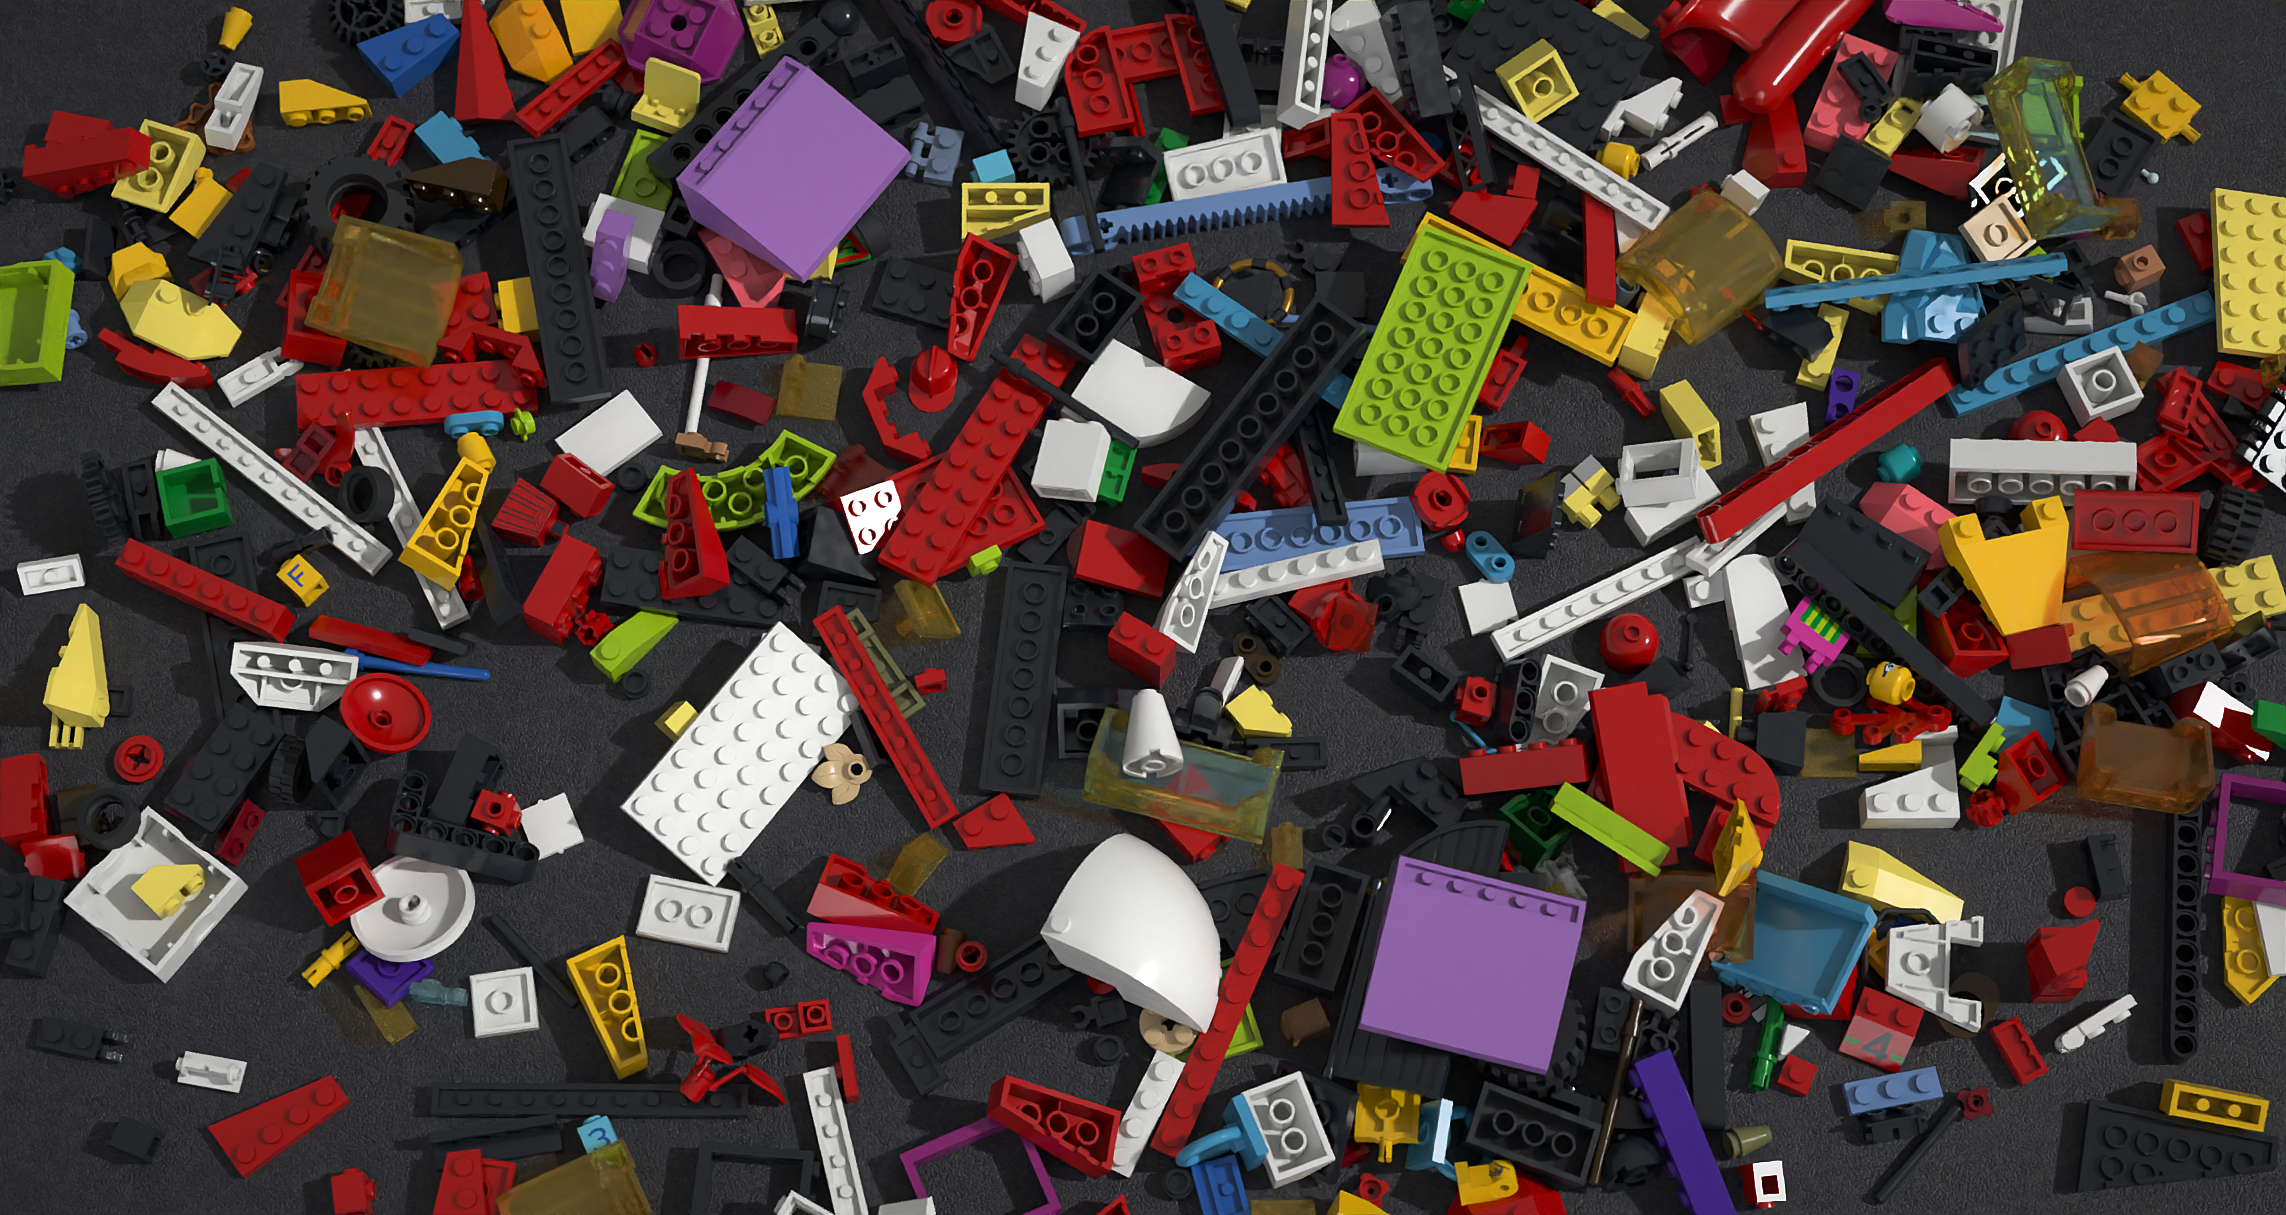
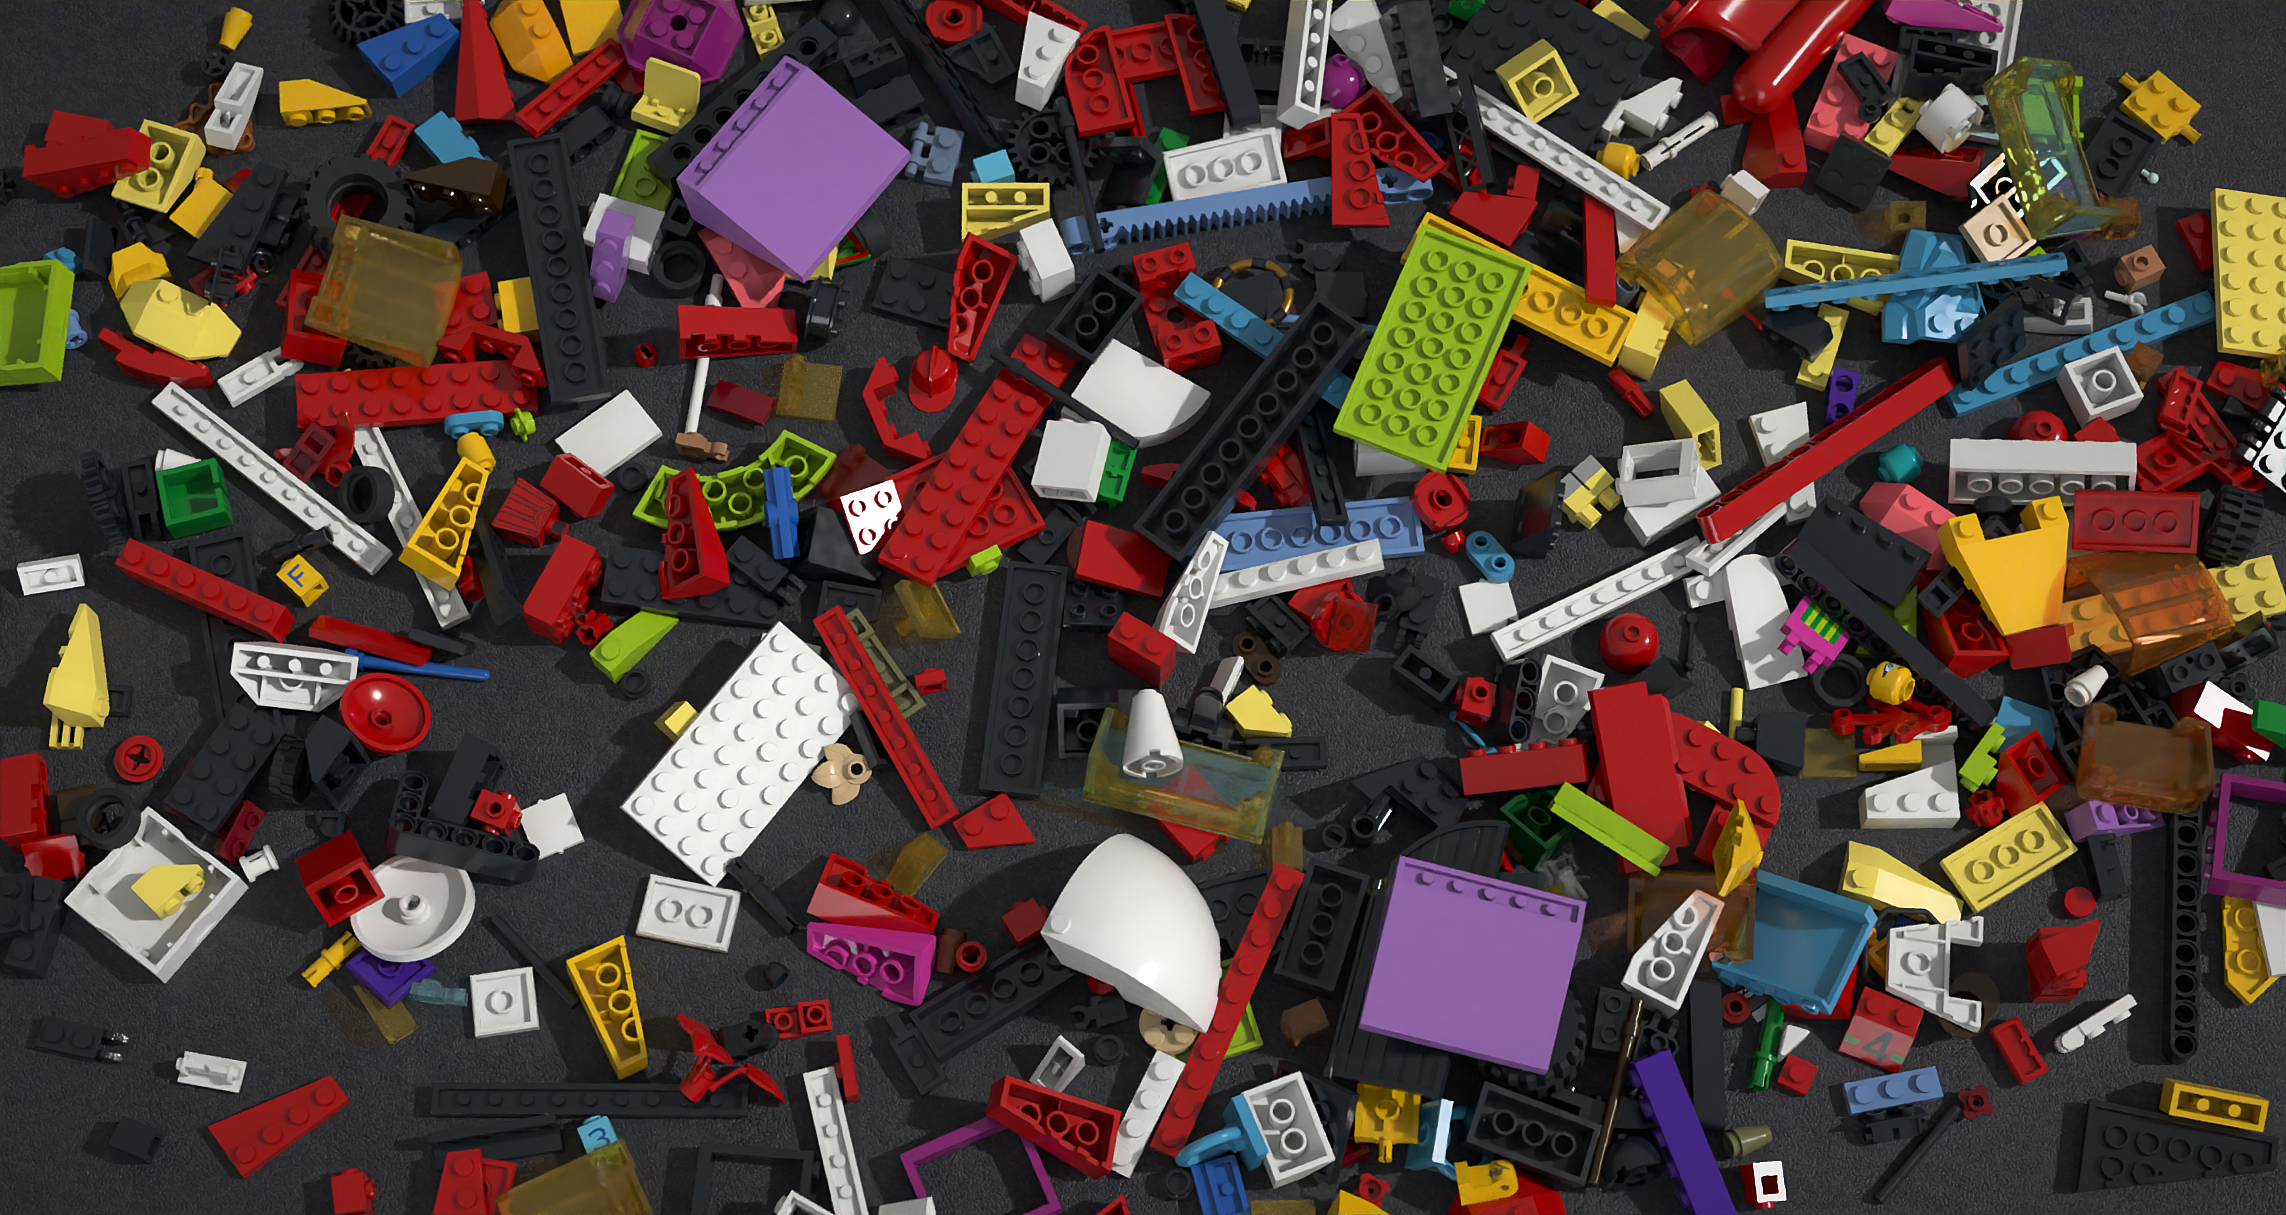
(259, 863): none -> white bush
(1025, 920): none -> red brick
(1059, 1066): none -> white slope
(1782, 698): red plate -> none
(2008, 857): none -> light yellow plate
(2106, 818): none -> medium lavender slope

